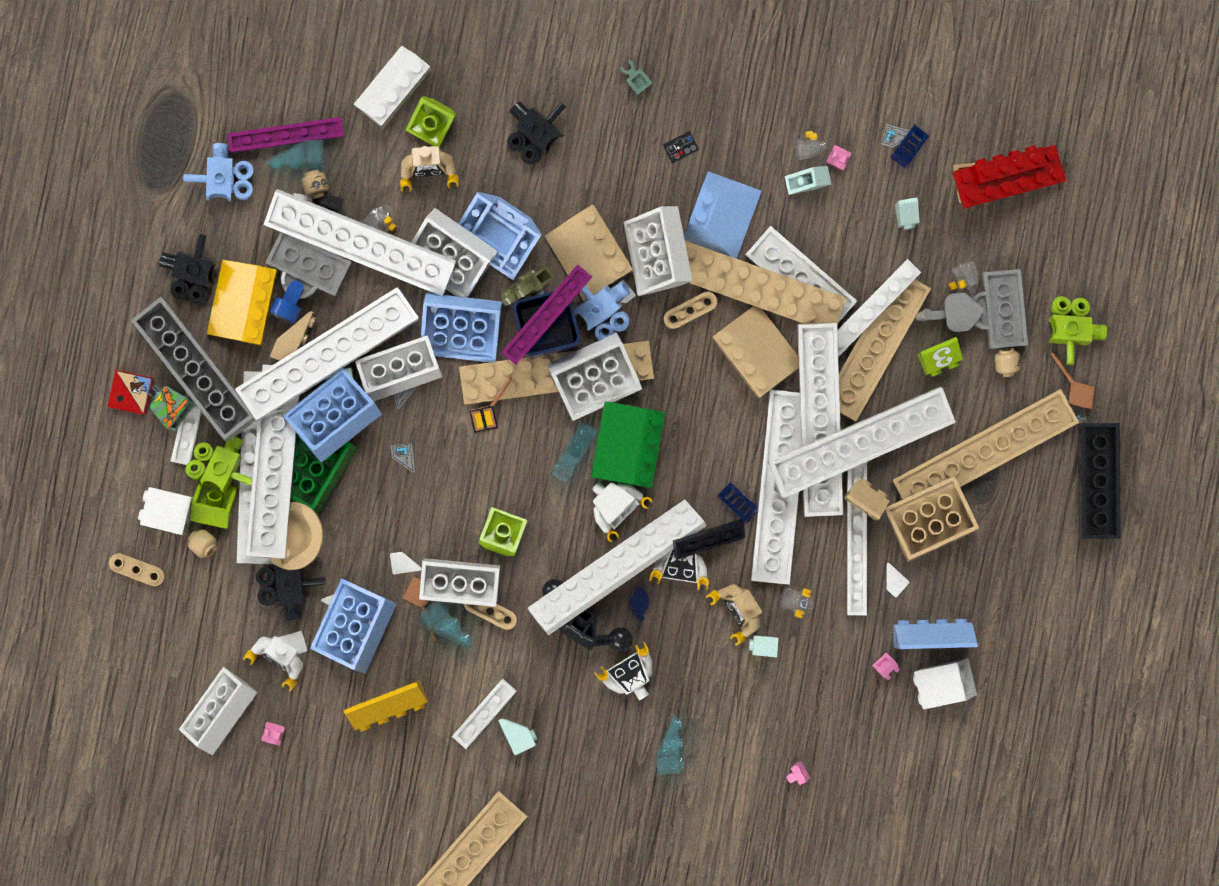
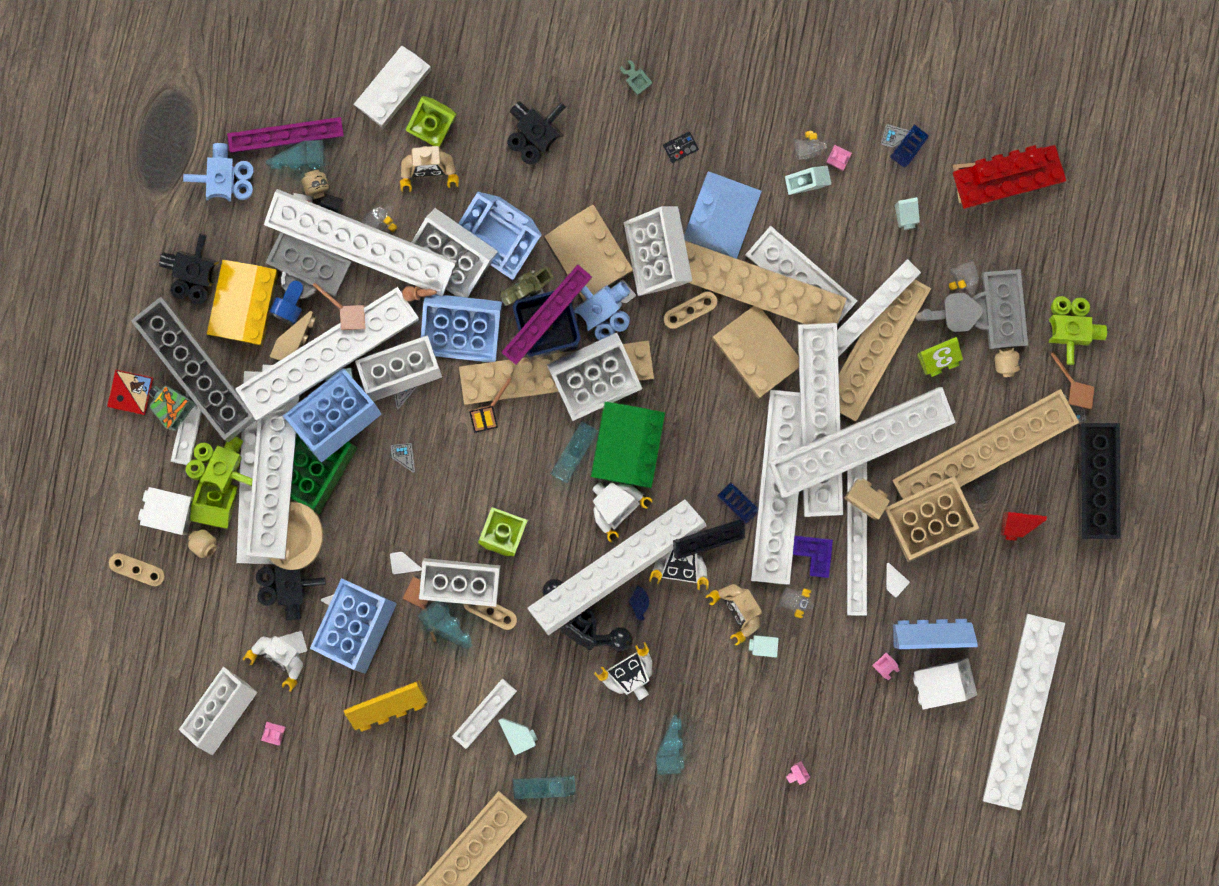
(350, 316): none -> piece
(410, 293): none -> nougat bar
(544, 787): none -> clear light blue slope
(818, 550): none -> dark purple plate
(1019, 524): none -> red slope
(1023, 712): none -> white plate

